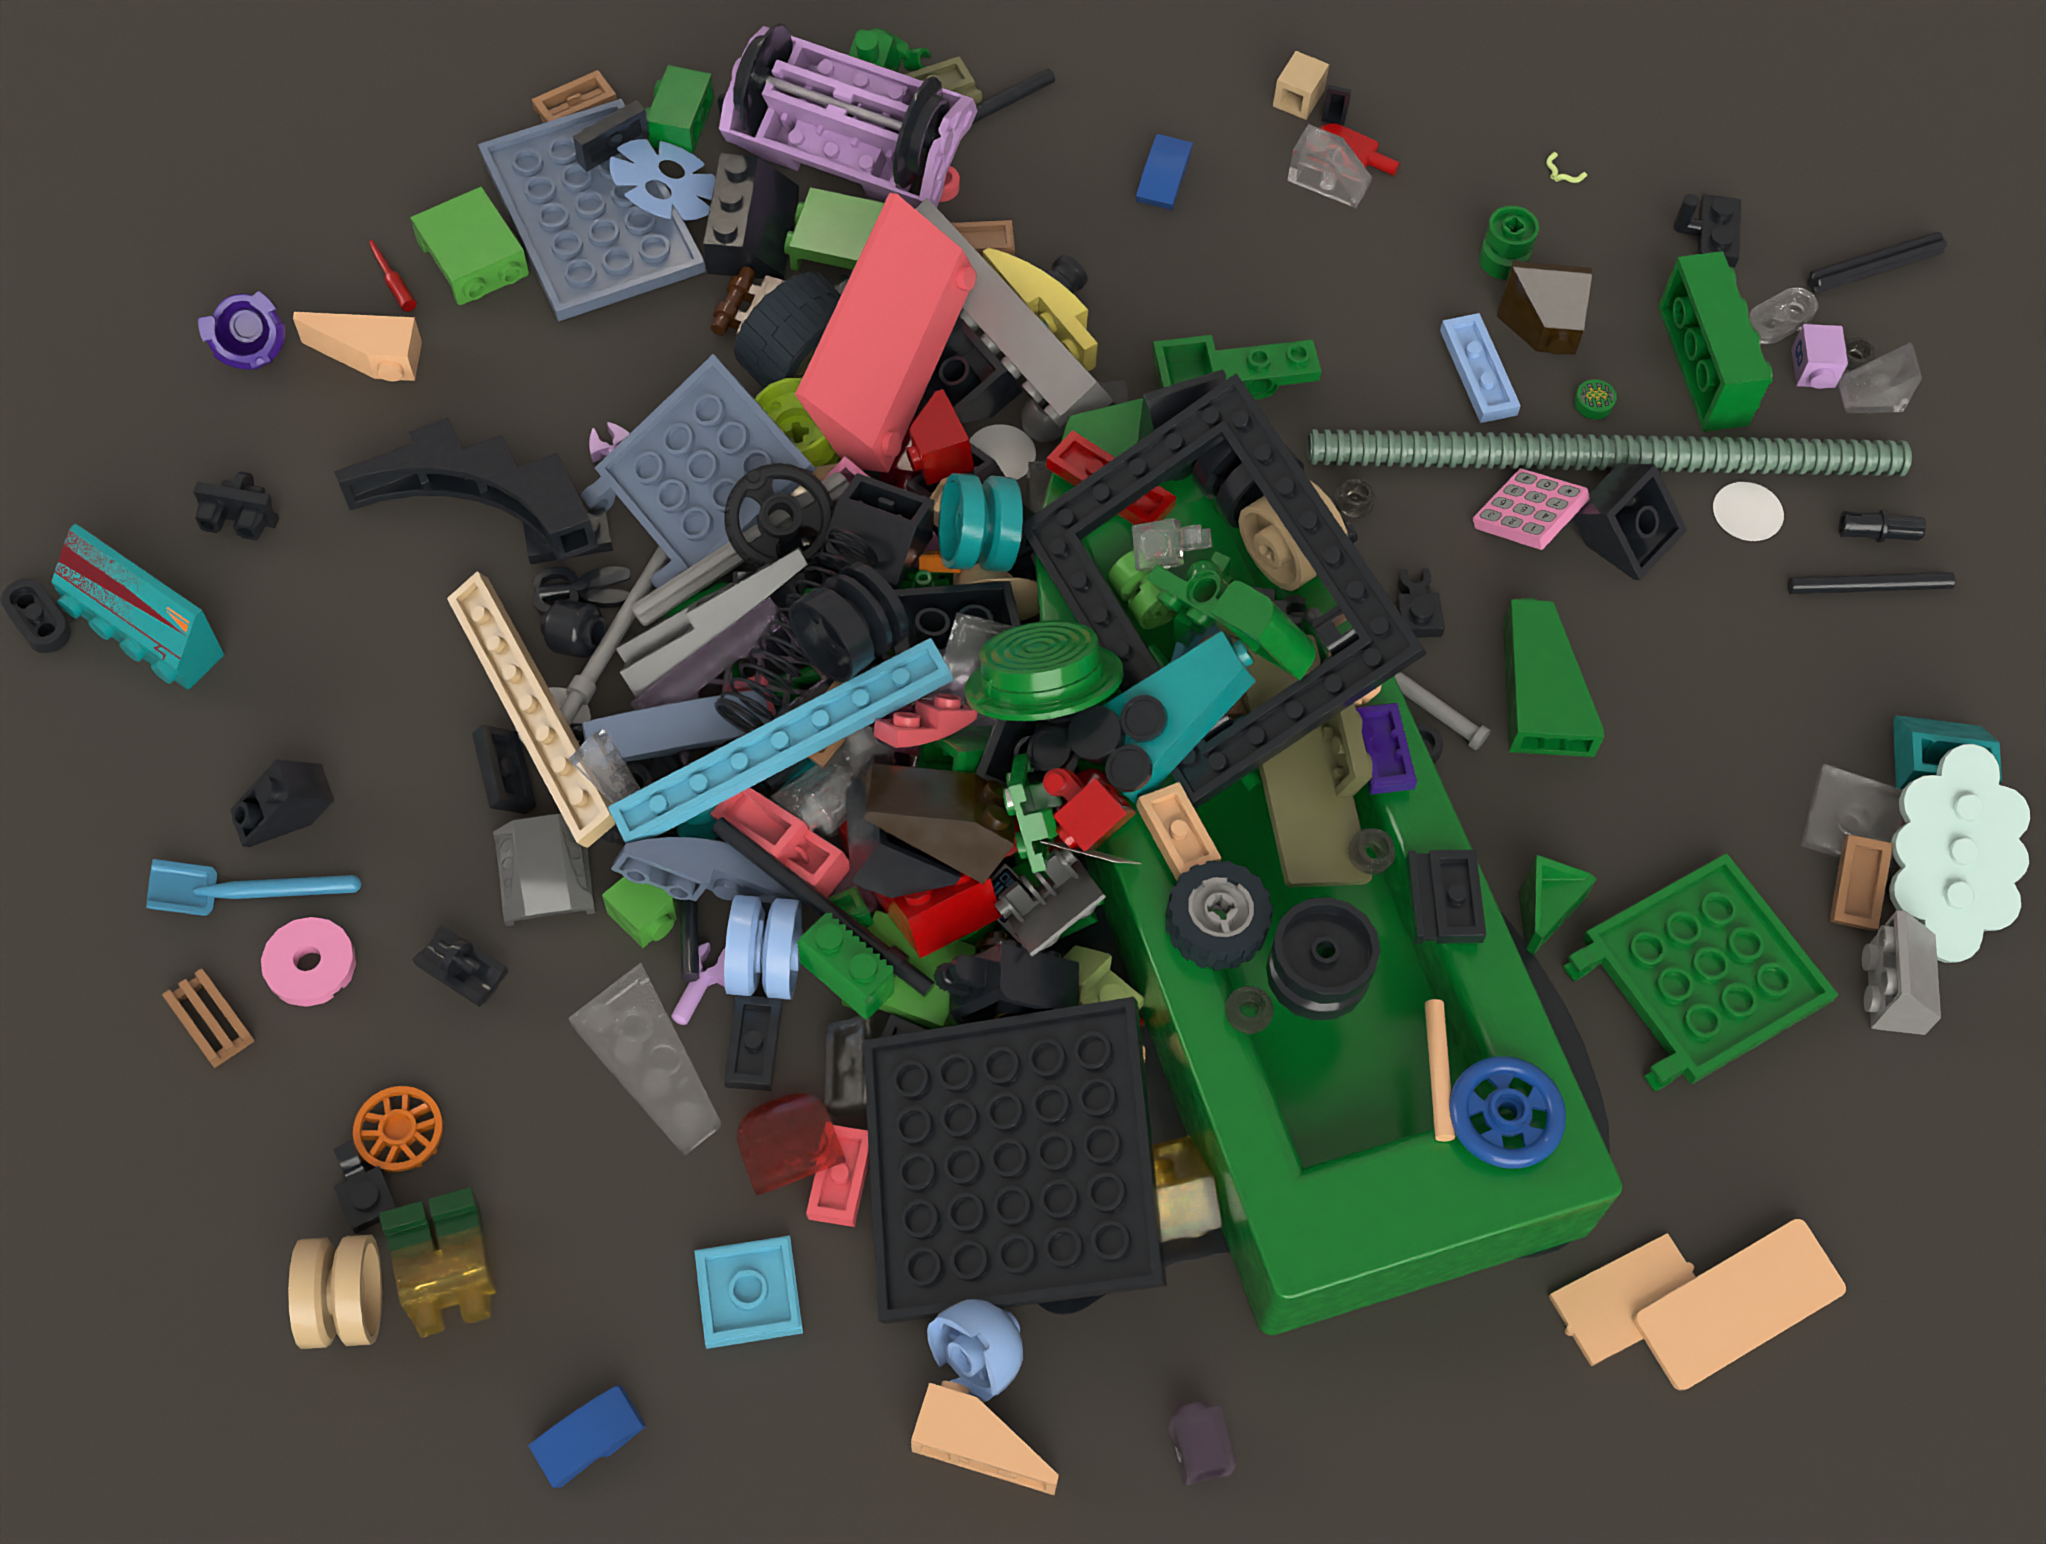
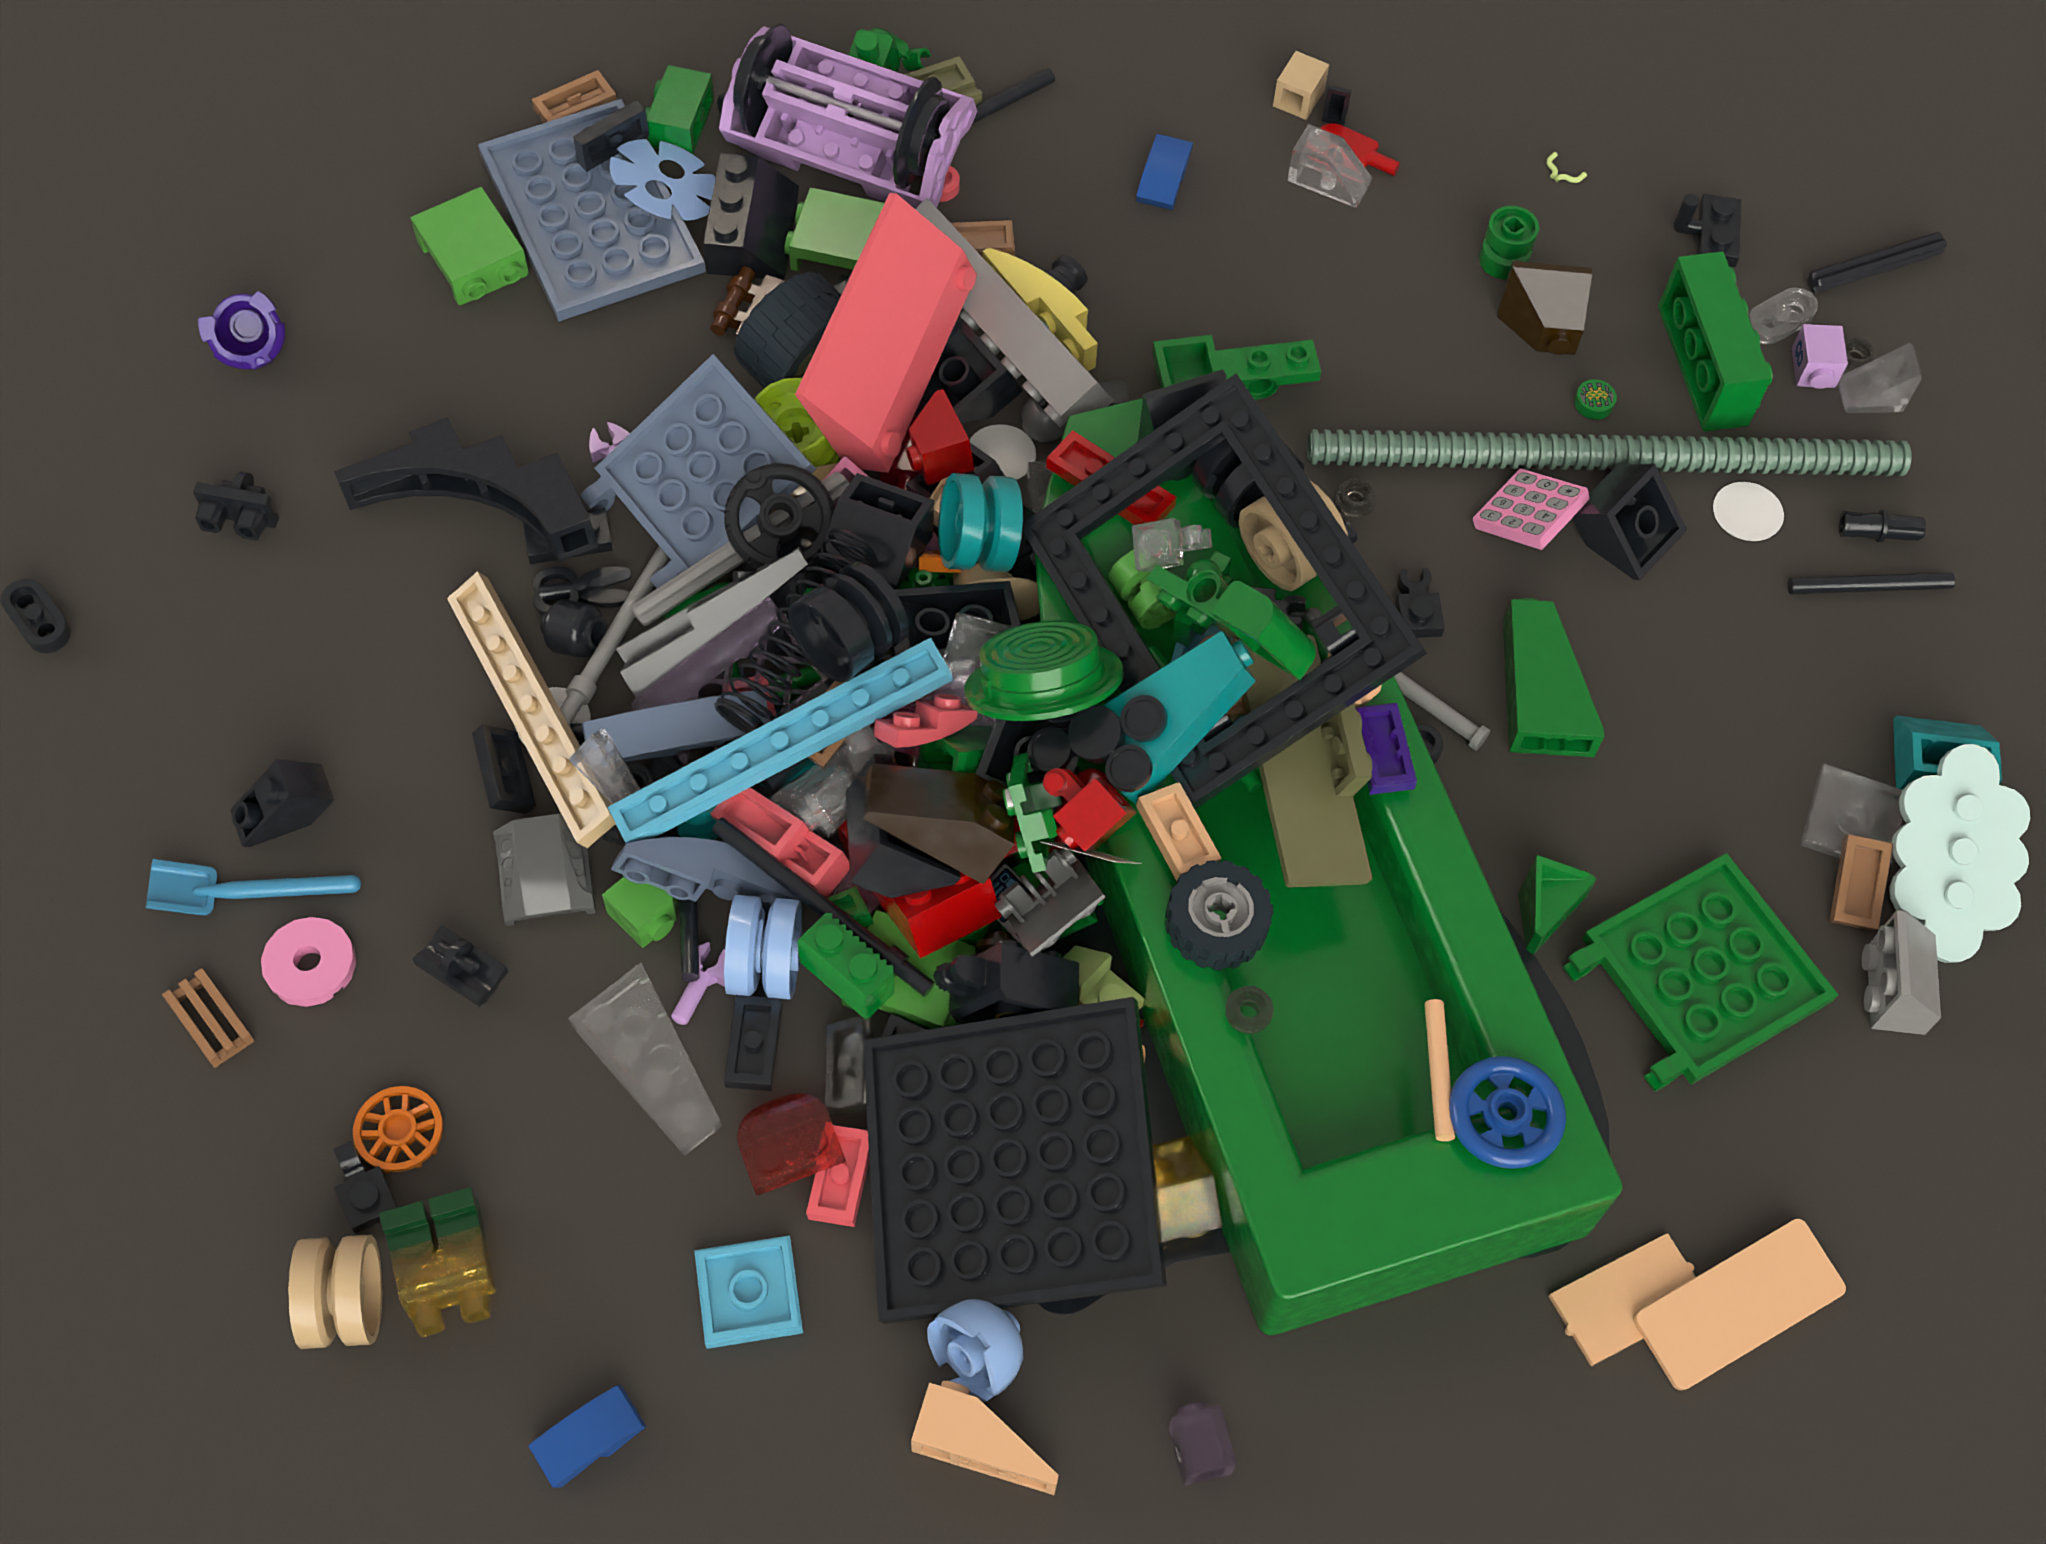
(134, 610): teal slope -> none
(371, 344): light nougat slope -> none
(394, 281): red piece -> none
(1322, 958): black wheel -> none
(1380, 843): clear smoke plate -> none
(1446, 896): black plate -> none
(1480, 368): light blue plate -> none

